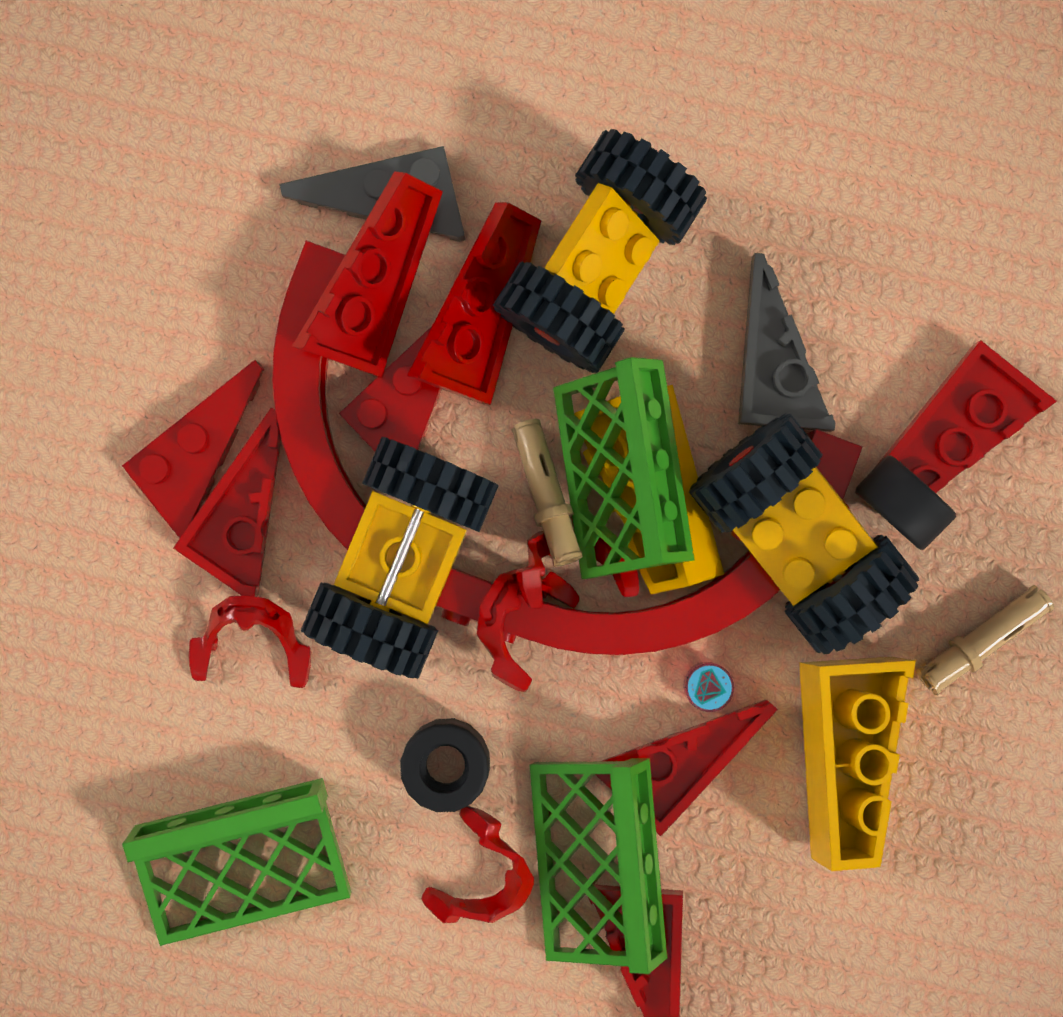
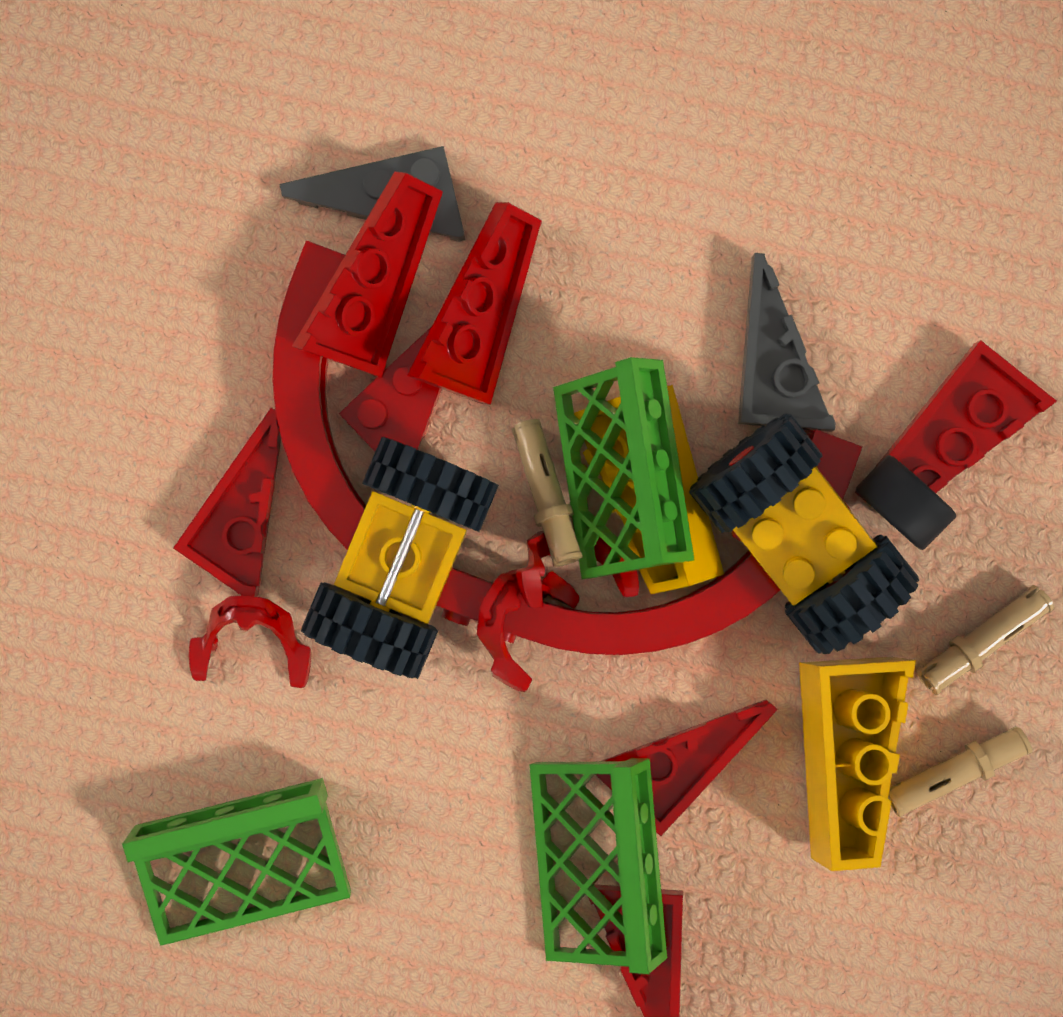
(182, 461): red wing -> none
(438, 795): black tyre -> none
(490, 909): red helmet -> none
(631, 207): black plate -> none
(708, 686): tile -> none
(974, 763): none -> tan pin

